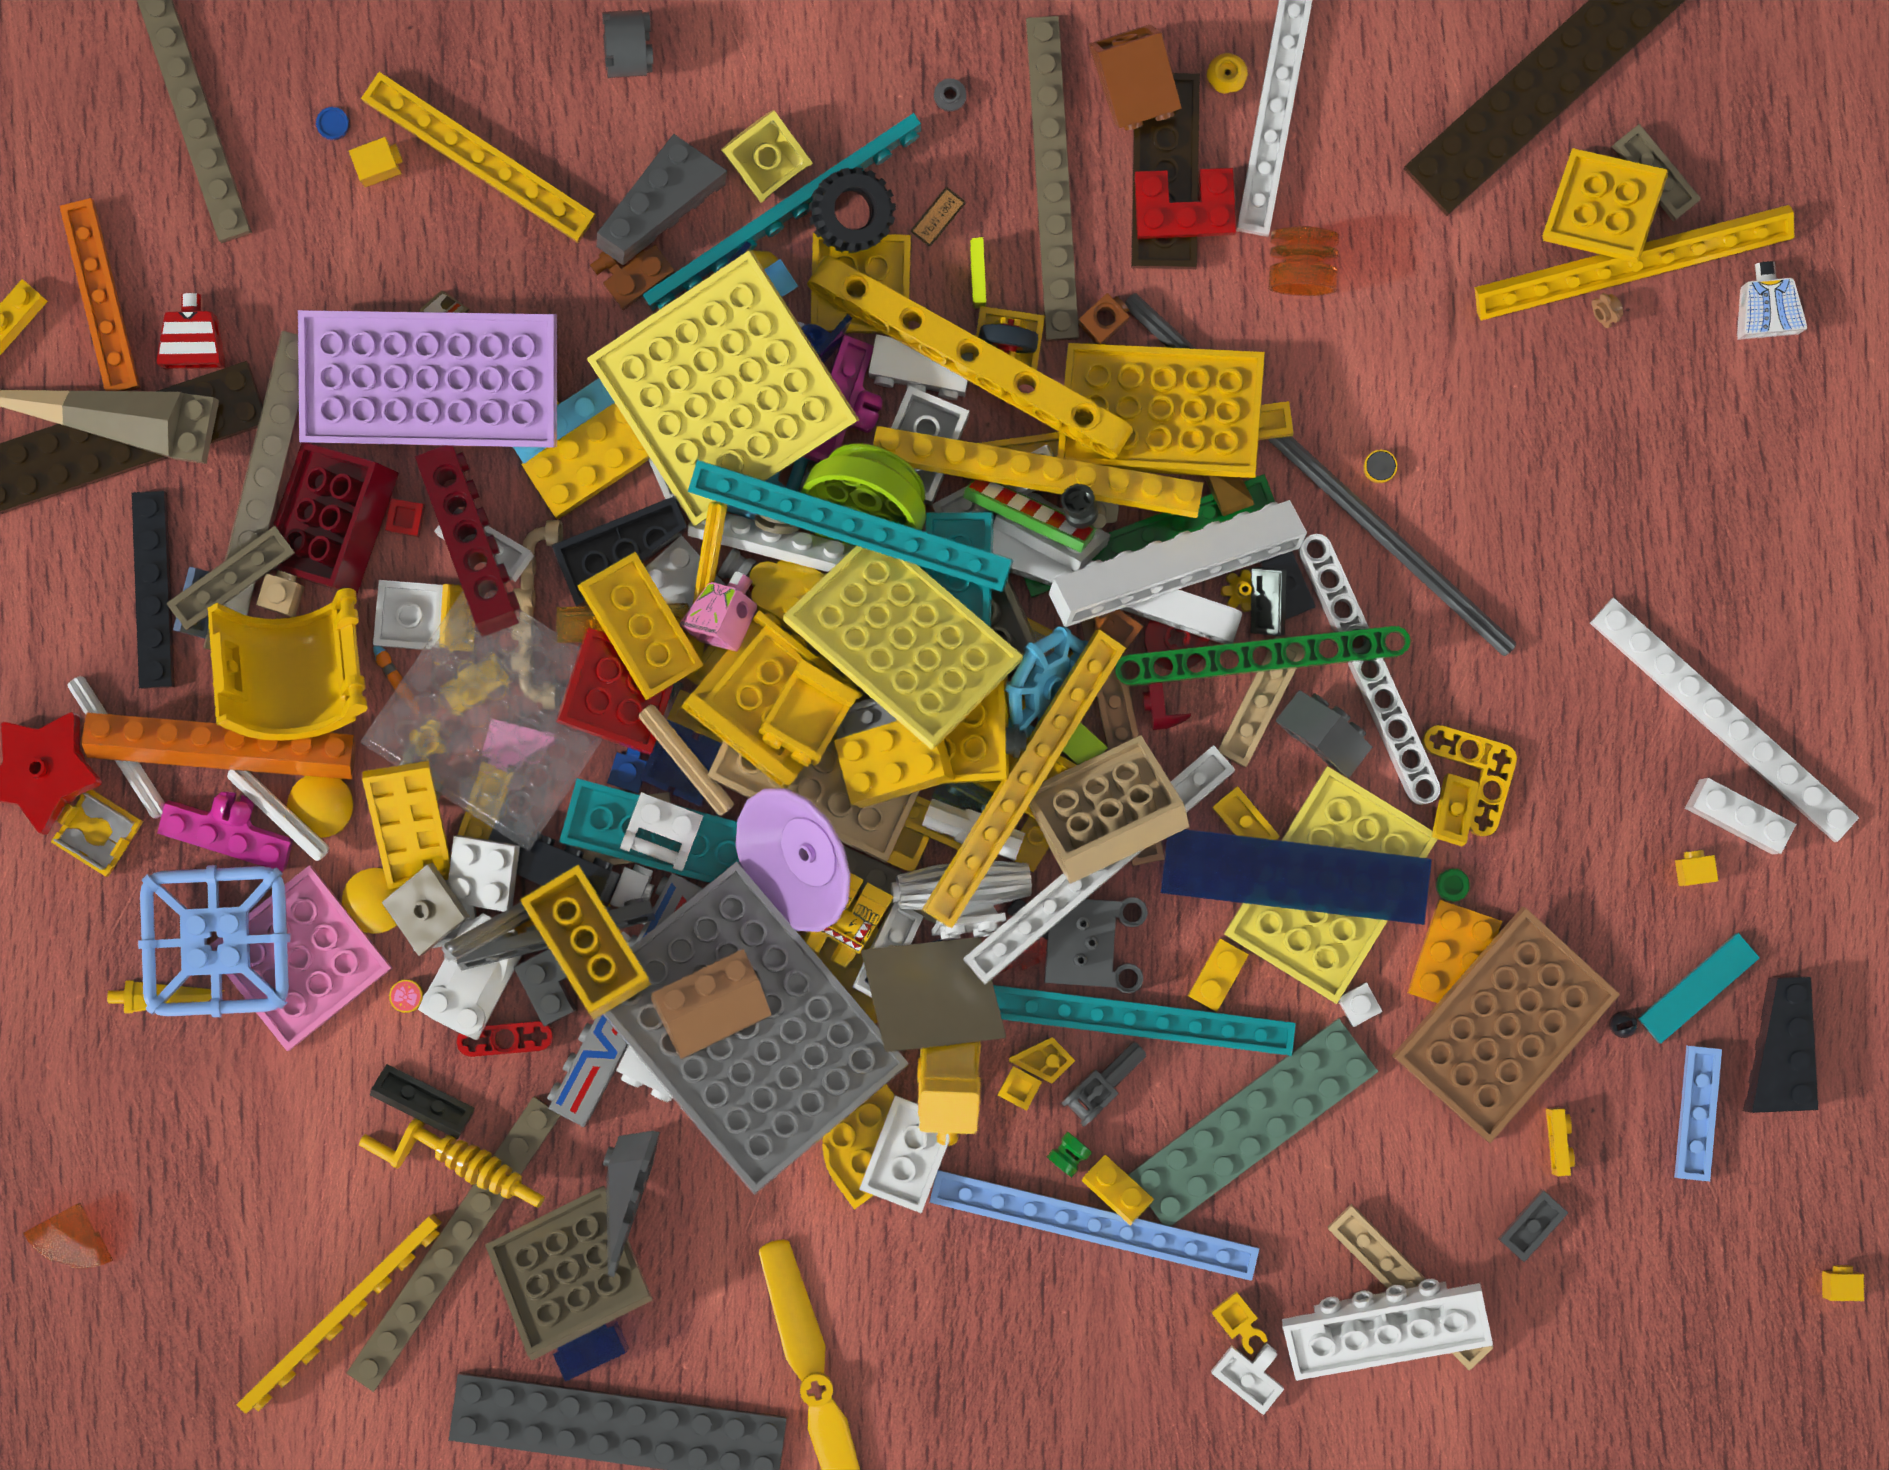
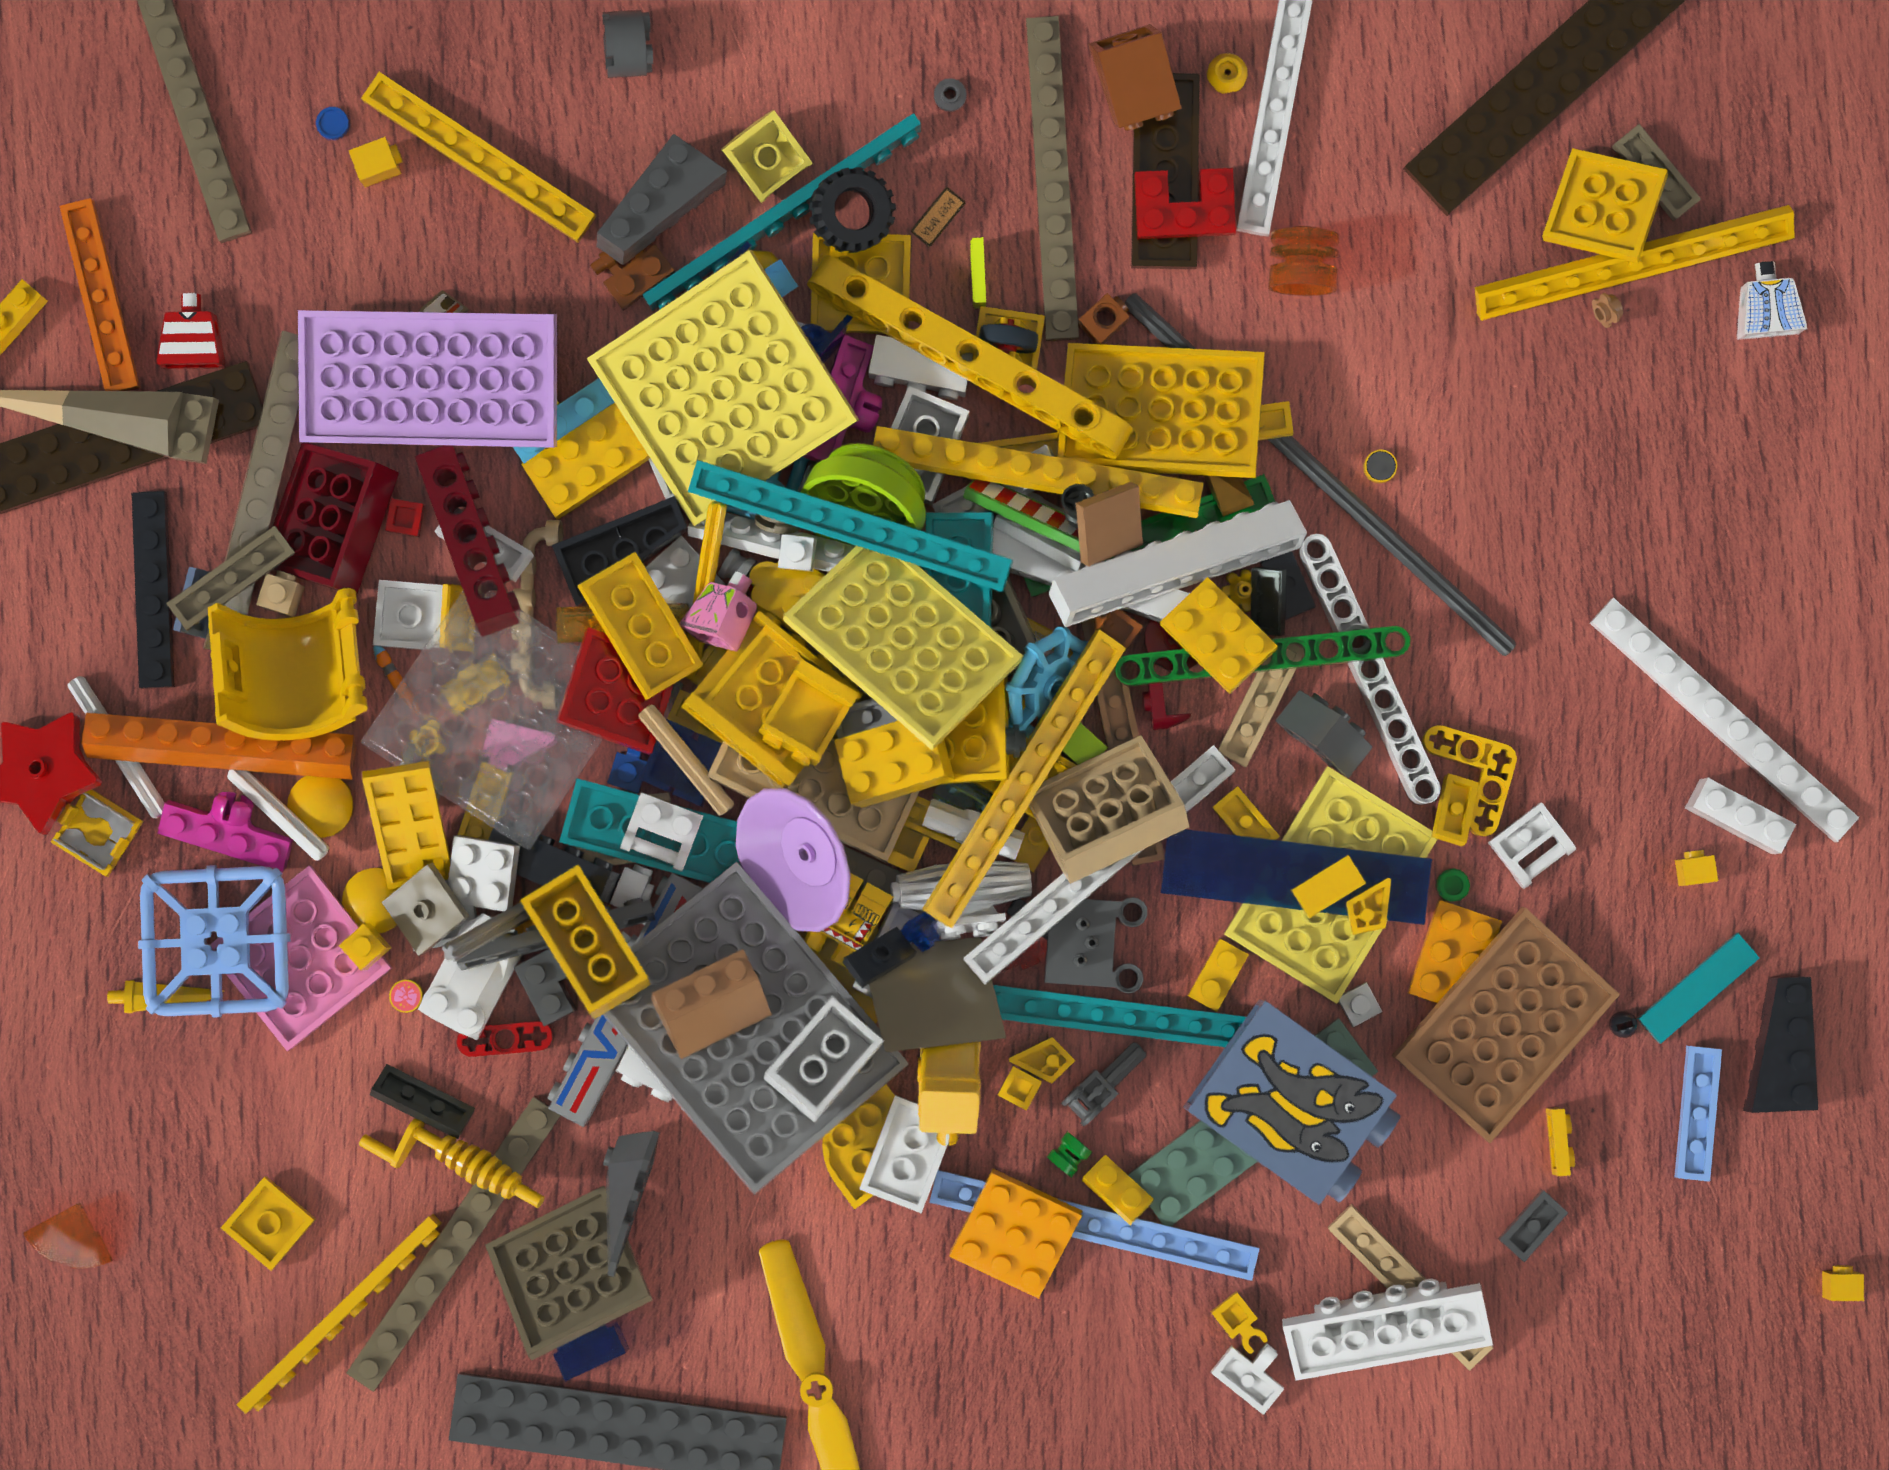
(268, 1223): none -> yellow plate
(365, 946): none -> yellow brick
(797, 553): none -> white plate
(823, 1059): none -> white brick
(879, 957): none -> black plate
(921, 931): none -> clear blue tile
(1015, 1233): none -> light orange plate
(1109, 523): none -> medium nougat tile
(1218, 635): none -> yellow plate
(1294, 1104): none -> brick
(1328, 886): none -> yellow tile
(1369, 908): none -> yellow piece
(1524, 837): none -> white plate

